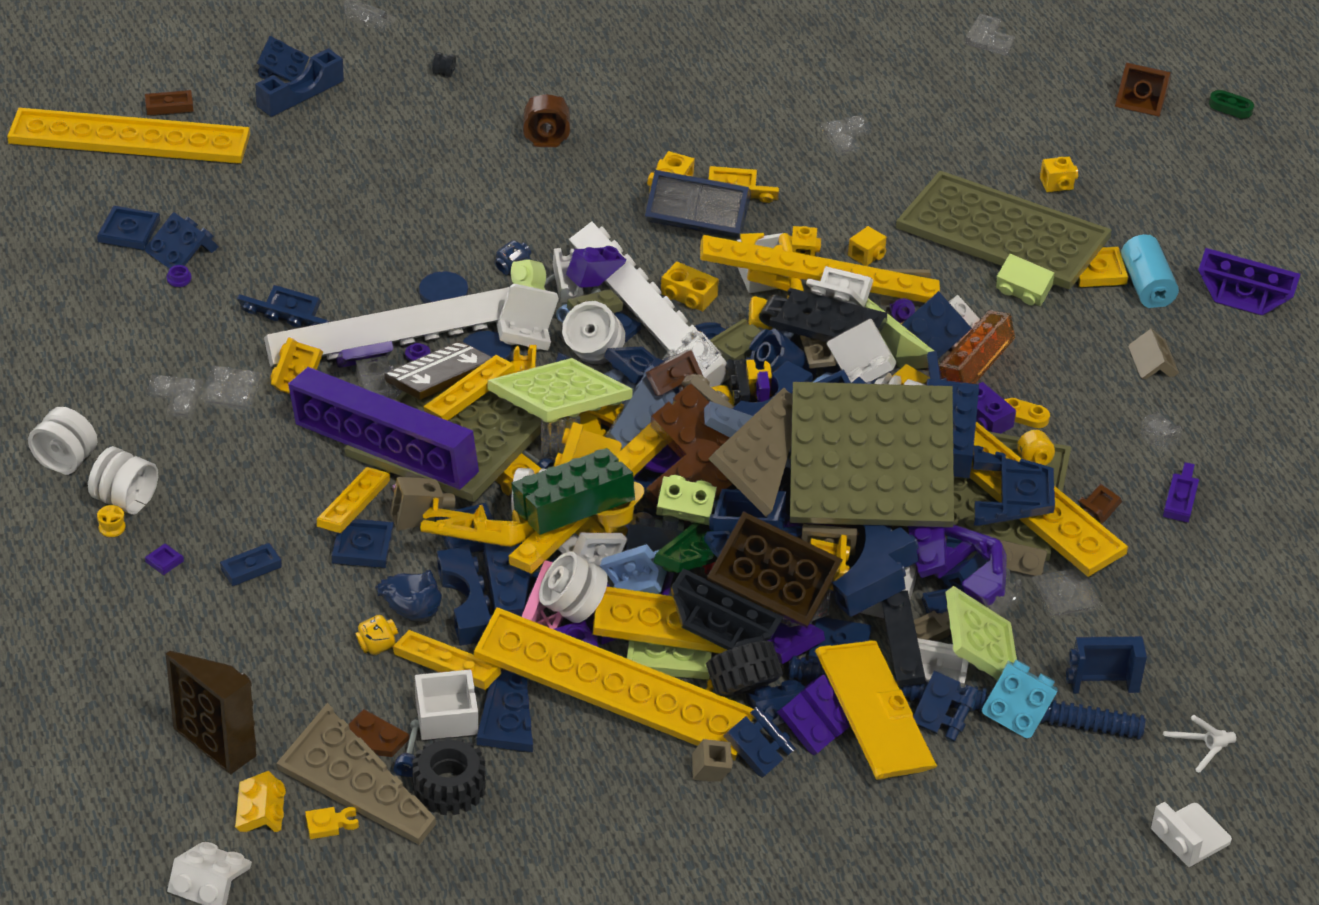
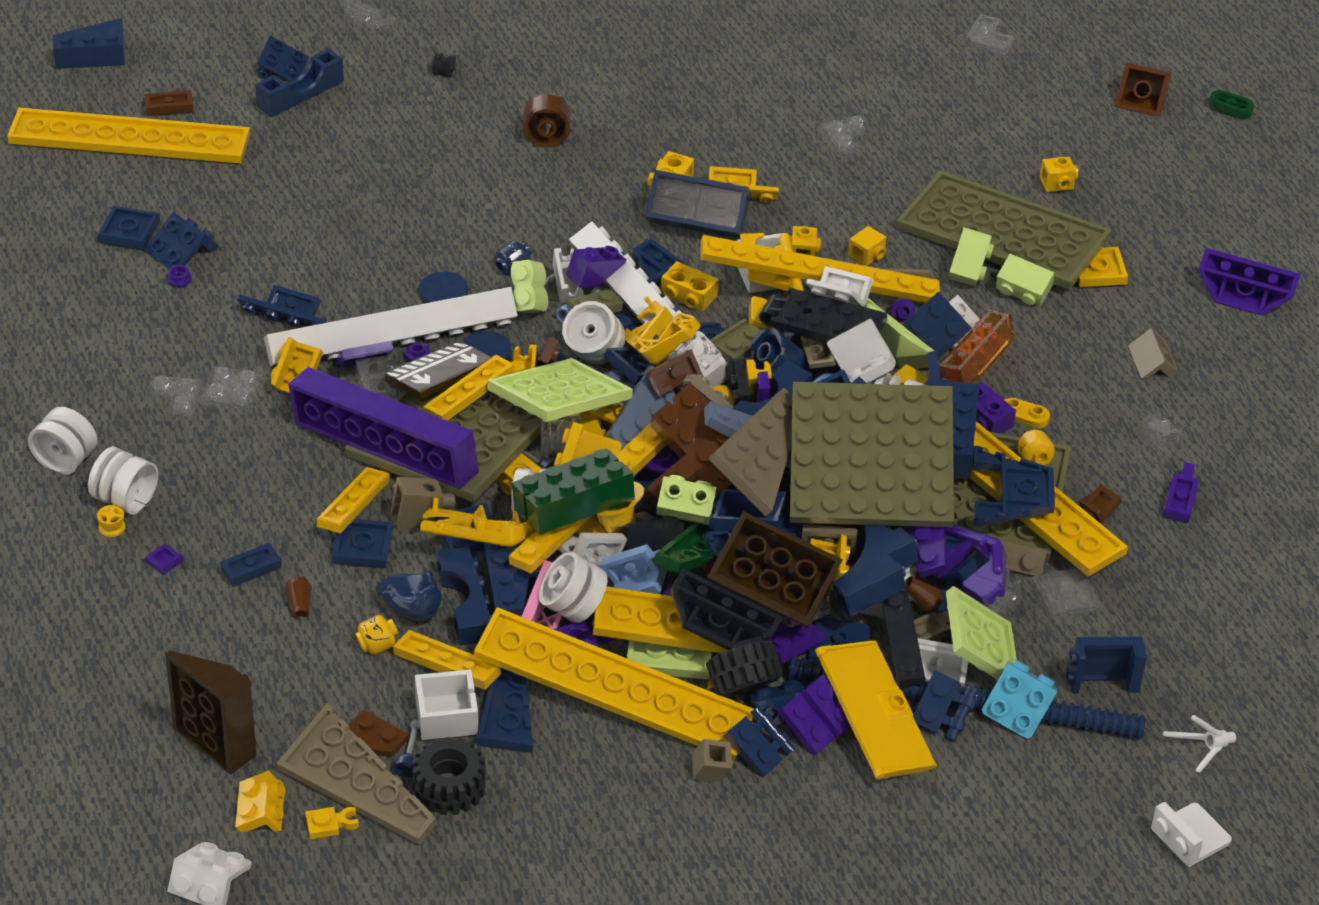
(90, 46): none -> dark blue wedge
(299, 594): none -> reddish brown cone
(527, 316): white bracket -> none
(549, 352): none -> reddish brown plate
(653, 260): none -> dark blue wing
(668, 329): none -> yellow piece
(924, 595): none -> reddish brown cone
(970, 256): none -> yellowish green brick
(1149, 271): medium azure piece -> none

